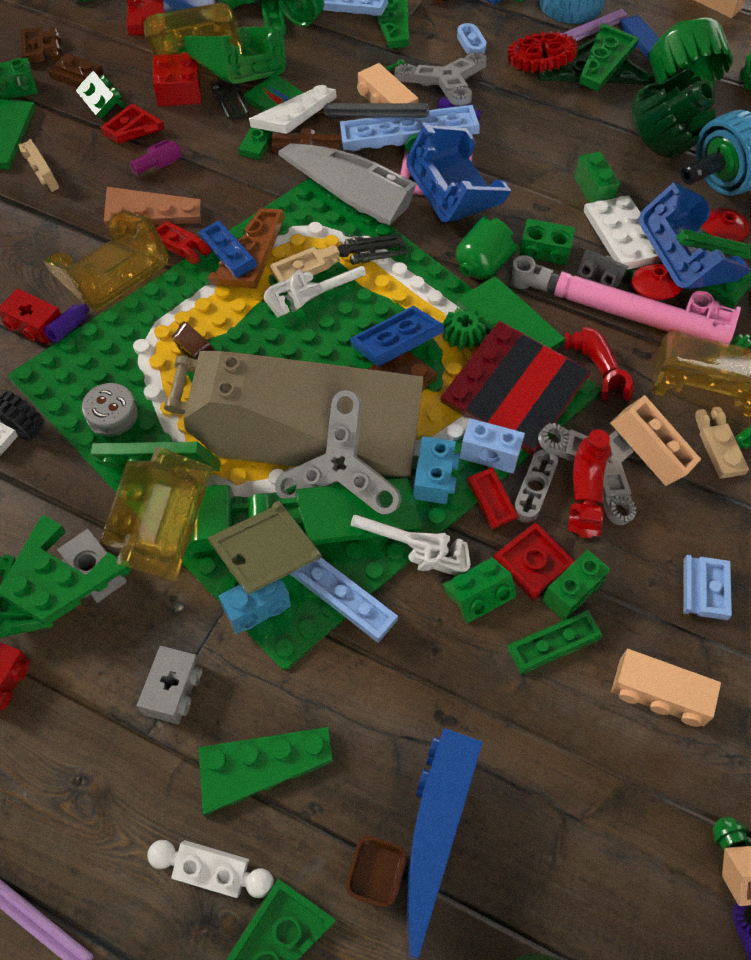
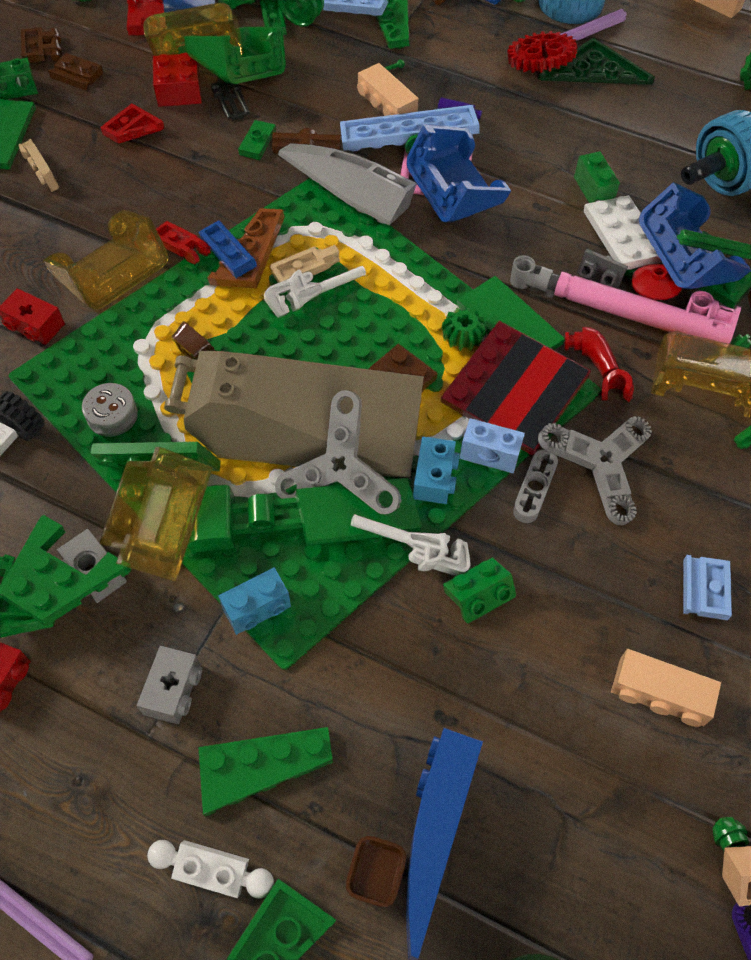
(66, 322): dark purple cylinder -> none
(99, 94): bracket -> none
(153, 205): nougat wing -> none
(157, 156): magenta arm -> none
(269, 544): olive container -> none
(271, 93): green tile -> none
(295, 111): white wing -> none
(347, 598): light blue plate -> none
(371, 244): pearl dark grey piece -> none
(396, 335): blue tile -> none
(402, 110): dark grey axle -> none
(449, 78): light grey piece -> none
(471, 38): light blue plate -> none
(485, 249): green cylinder -> none
(492, 498): red tile -> none
(534, 560): red tile -> none
(547, 241): green brick -> none
(554, 642): green tile -> none
(575, 585): green brick -> none
(588, 480): red piece -> none
(606, 56): green wing -> none
(637, 27): blue tile -> none
(655, 441): light nougat brick -> none
(673, 113): dark green piece -> none
(695, 46): green piece -> none
(721, 444): tan hinge -> none
(727, 224): red dish -> none

